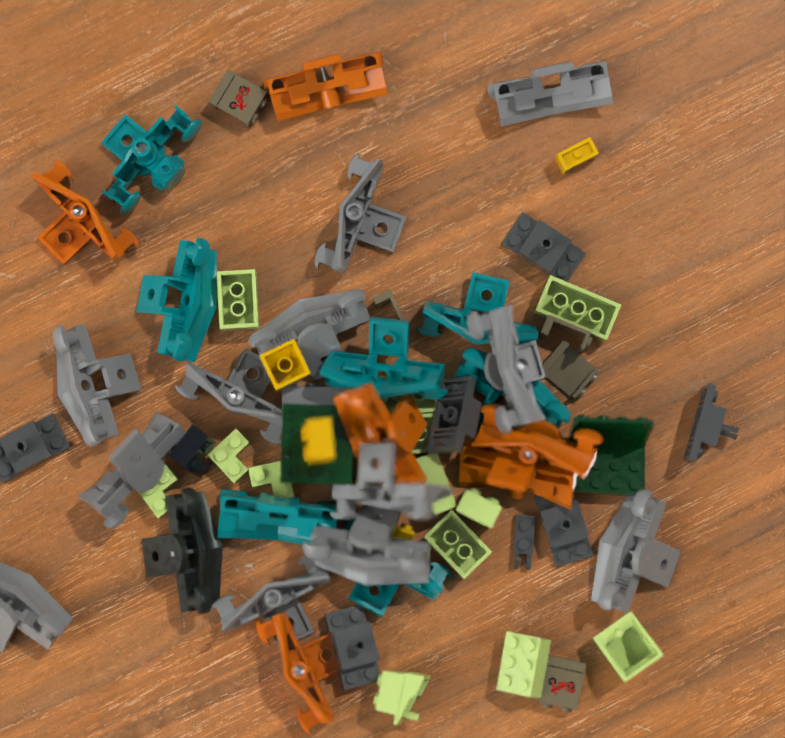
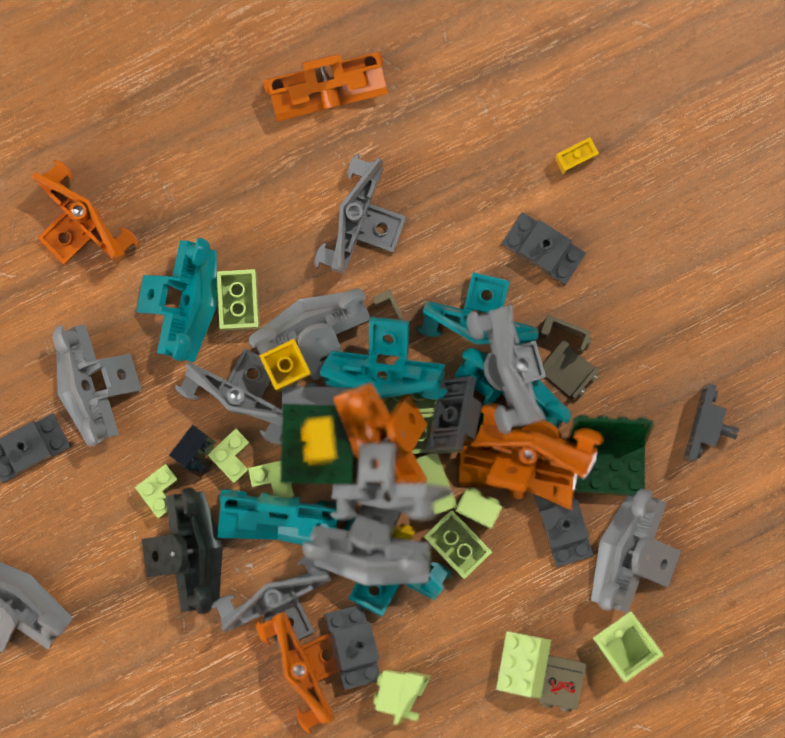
(137, 467): light grey piece -> none
(147, 155): teal piece -> none
(239, 98): dark tan panel -> none
(523, 539): dark grey hinge -> none
(528, 100): light grey piece -> none
(578, 307): yellowish green brick -> none

